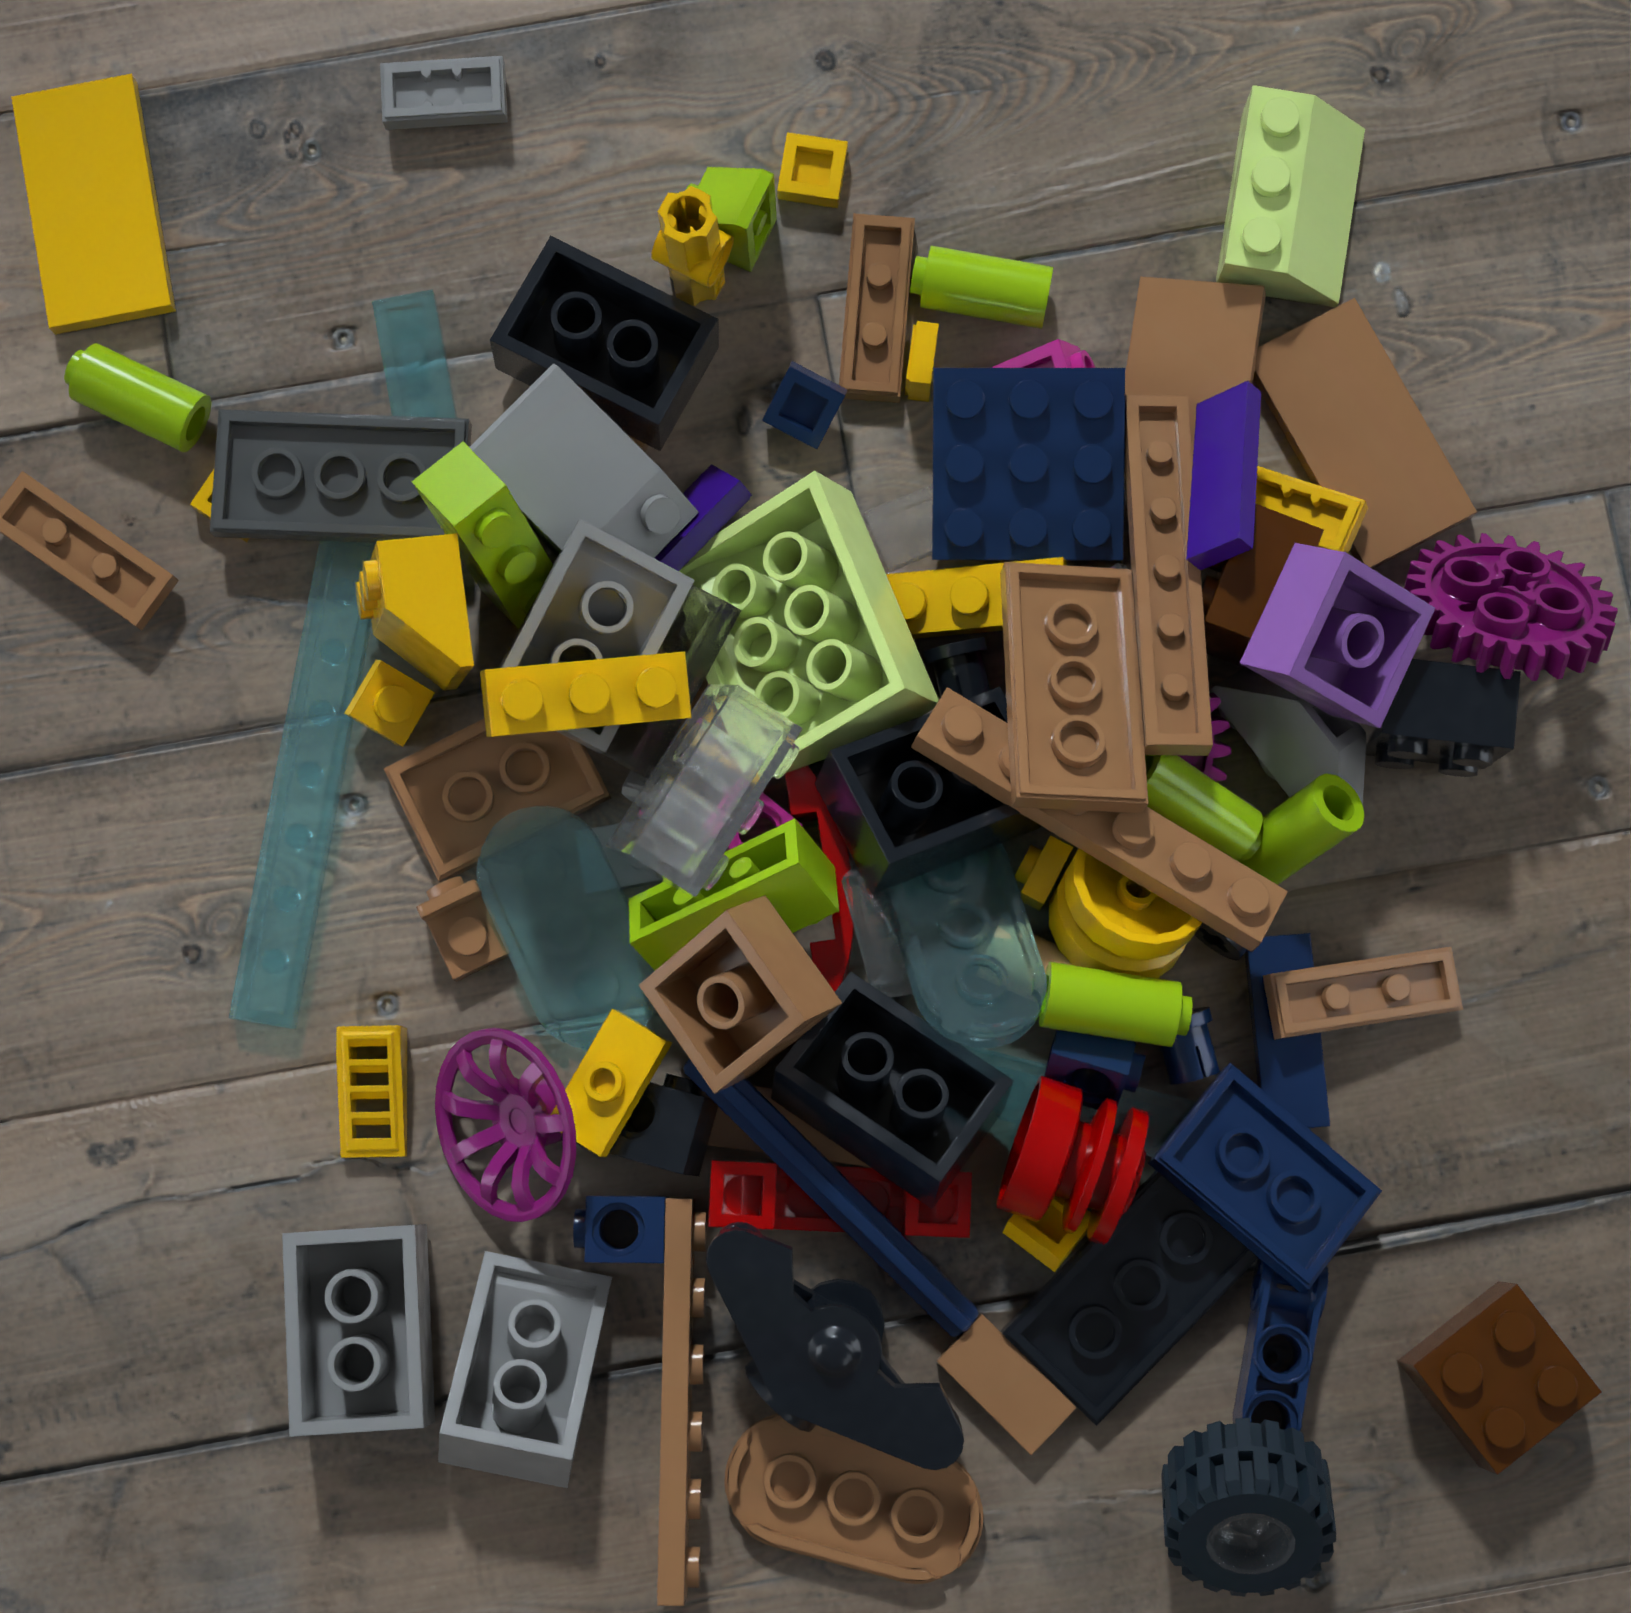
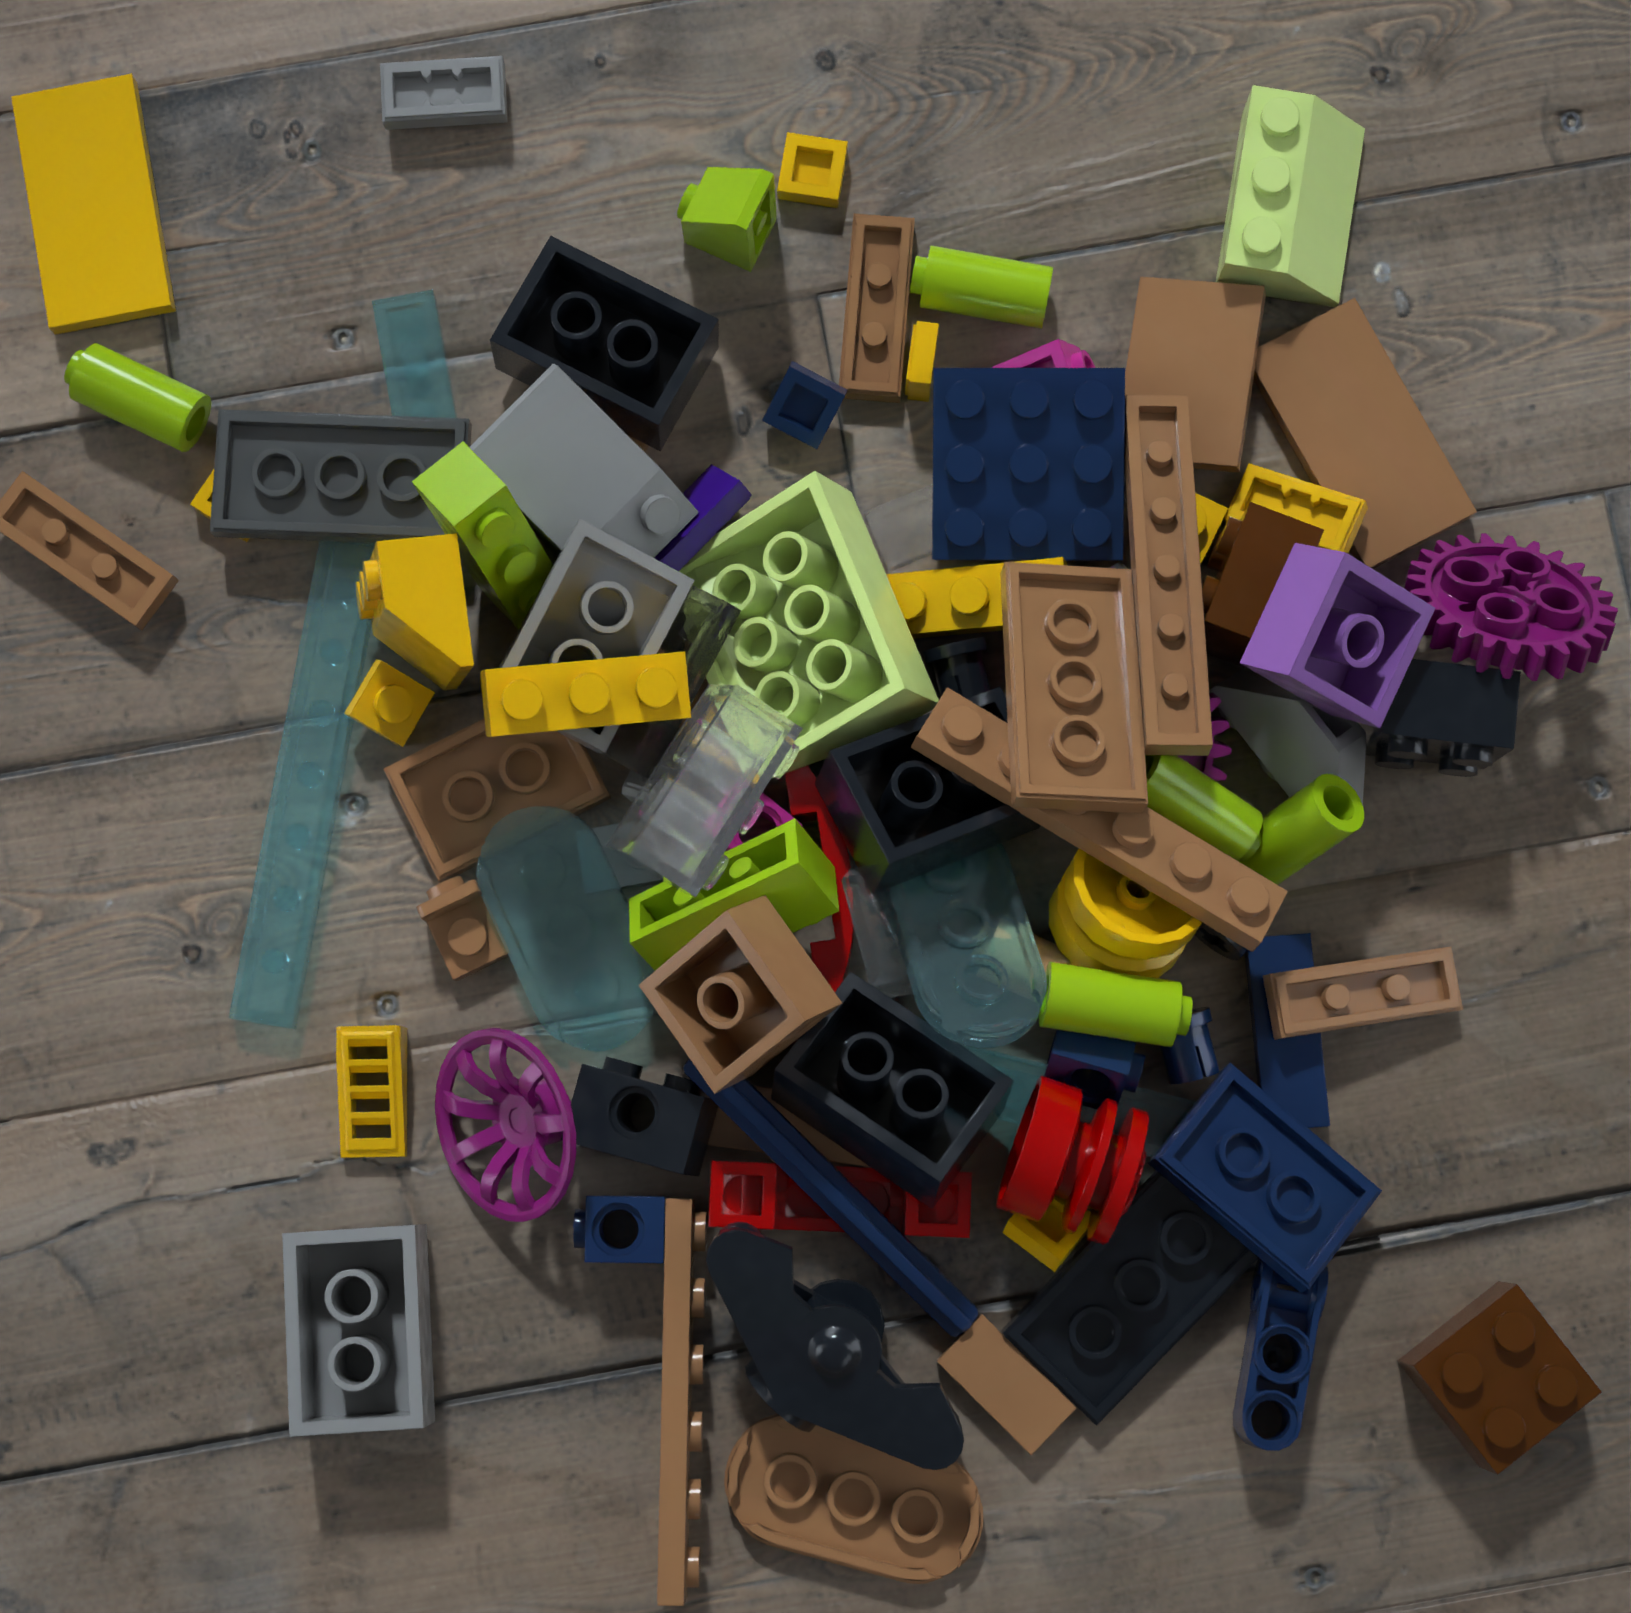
(524, 1370): light grey slope -> none
(612, 1080): yellow plate -> none
(692, 245): yellow piece -> none
(1040, 871): yellow plate -> none
(1224, 476): dark purple tile -> none
(1248, 1507): black wheel -> none

